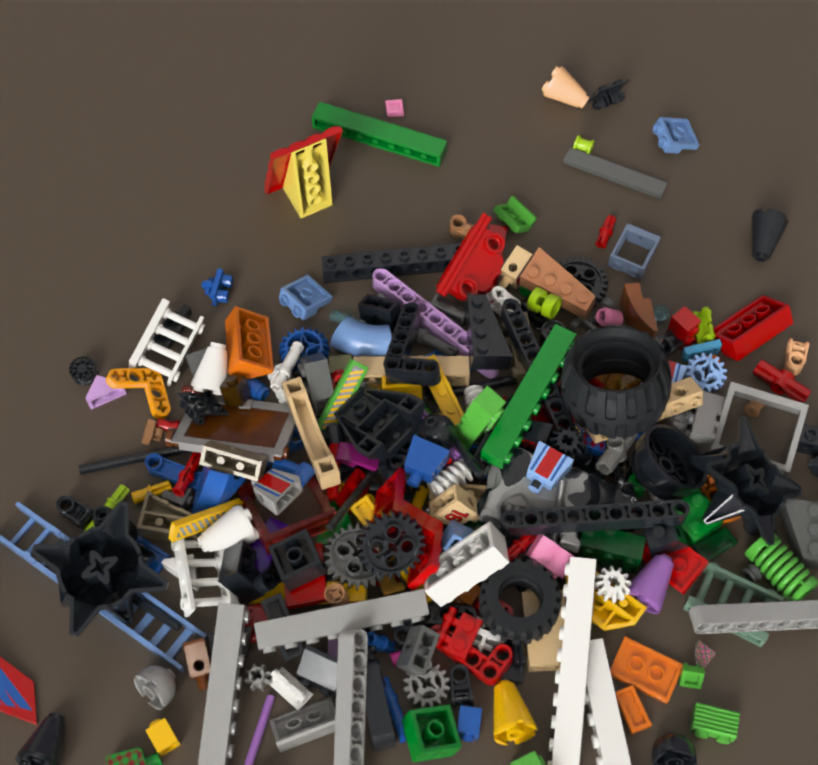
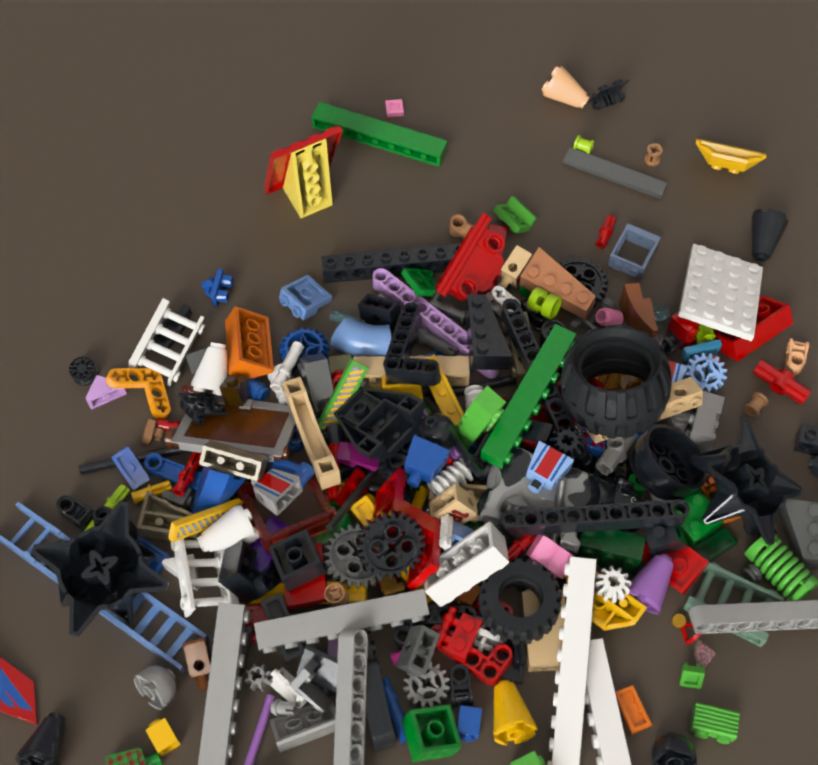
(131, 468): none -> blue plate
(156, 613): black bar -> none
(281, 707): none -> light grey pin
(308, 690): none -> dark grey bracket
(380, 643): blue axle -> none
(420, 281): none -> green wing
(446, 532): none -> white axle
(646, 670): orange tile -> none
(656, 156): none -> medium nougat bush
(675, 135): medium blue plate -> none
(679, 621): none -> piece
(721, 292): none -> white plate
(728, 156): none -> yellow wedge
(770, 400): light grey window -> none

